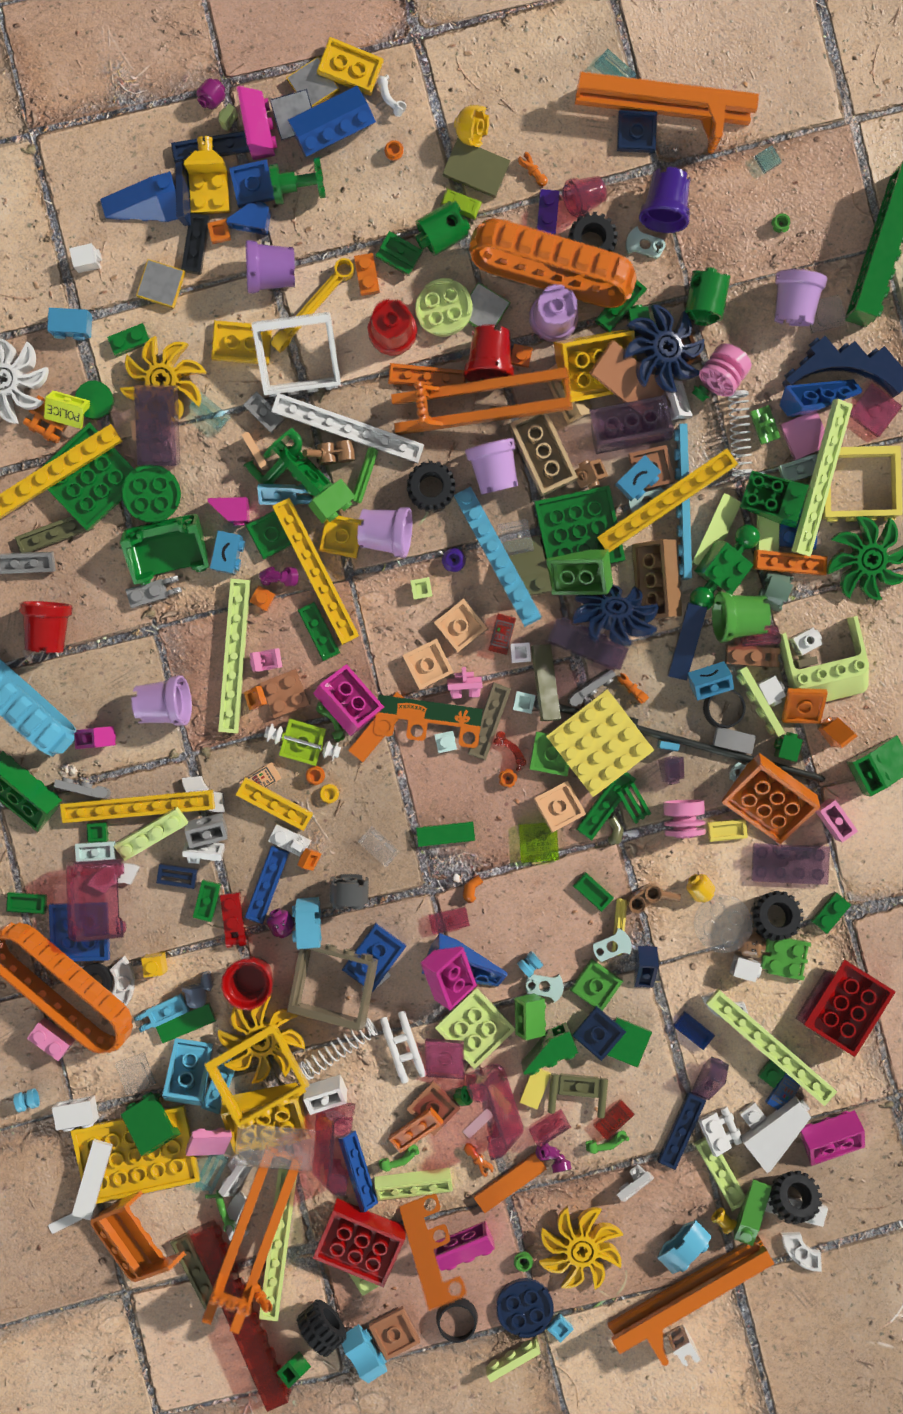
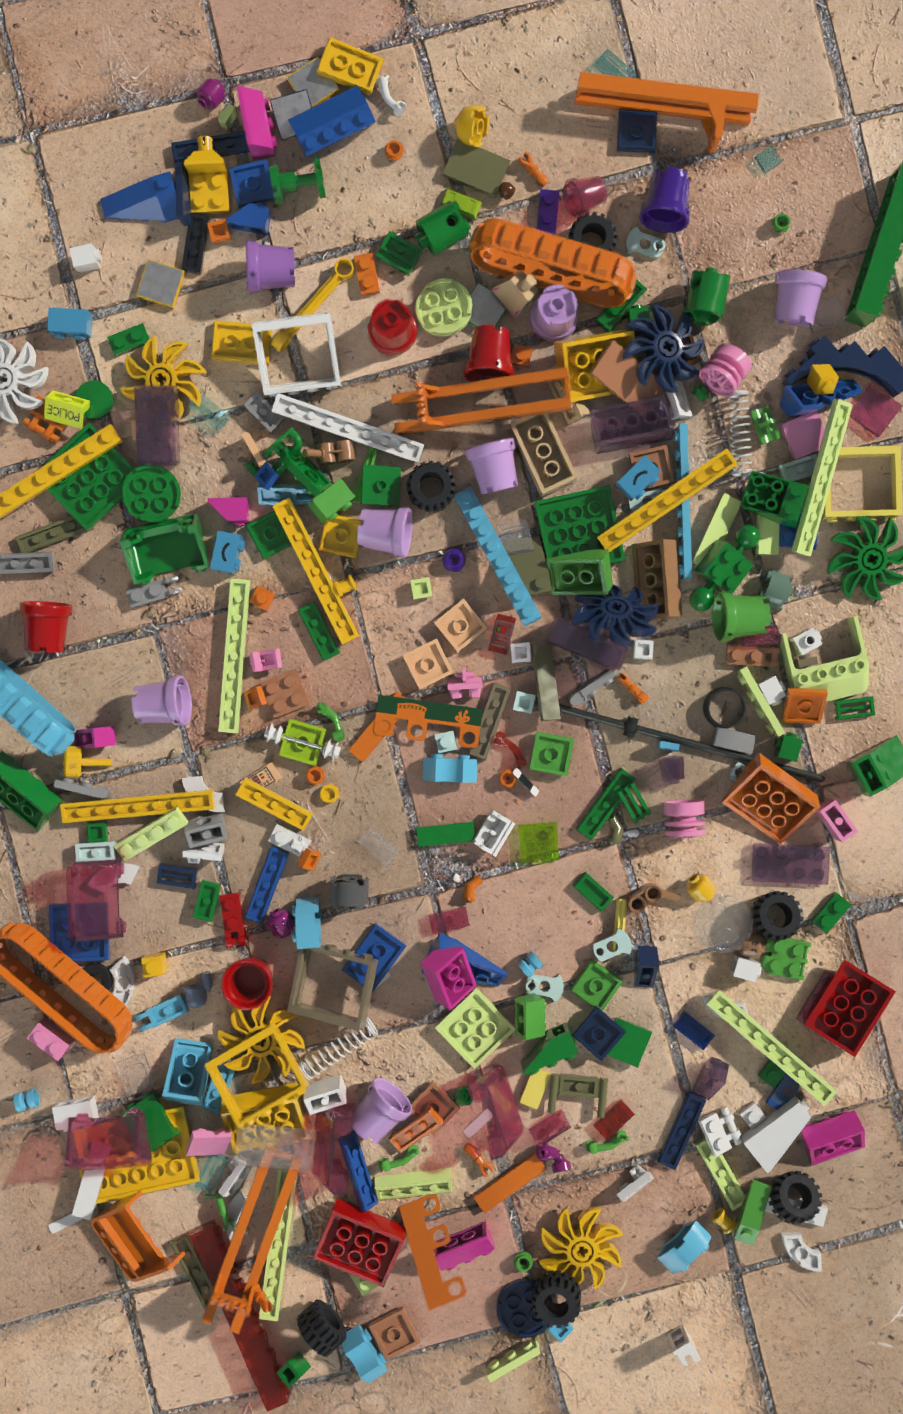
(26, 903): green tile -> none
(73, 761): none -> yellow piece
(108, 1141): none -> clear pink windscreen
(186, 1023): green tile -> none
(267, 475): none -> blue plate
(288, 576): magenta arm -> none
(345, 585): none -> yellow bush
(348, 700): dark pink slope -> none
(380, 485): none -> green plate
(380, 1110): none -> lavender piece
(407, 1036): white piece -> none
(409, 374): orange tile -> none
(444, 1058): clear pink tile -> none
(450, 769): none -> medium azure brick
(464, 1303): black tyre -> none
(493, 832): none -> white hinge
(506, 190): none -> reddish brown hinge
(516, 291): none -> tan torso
(525, 782): none -> sticker
(556, 1313): none -> black tyre
(559, 806): light nougat plate -> none
(590, 473): medium nougat brick -> none
(600, 742): light yellow plate -> none
(642, 649): none -> white tile
(686, 1296): orange piece -> none
(687, 641): dark blue tile -> none
(710, 680): dark azure brick -> none
(727, 830): light yellow tile -> none
(790, 562): orange tile -> none
(822, 379): none -> yellow brick
(836, 732): orange slope -> none
(838, 710): none -> green tile

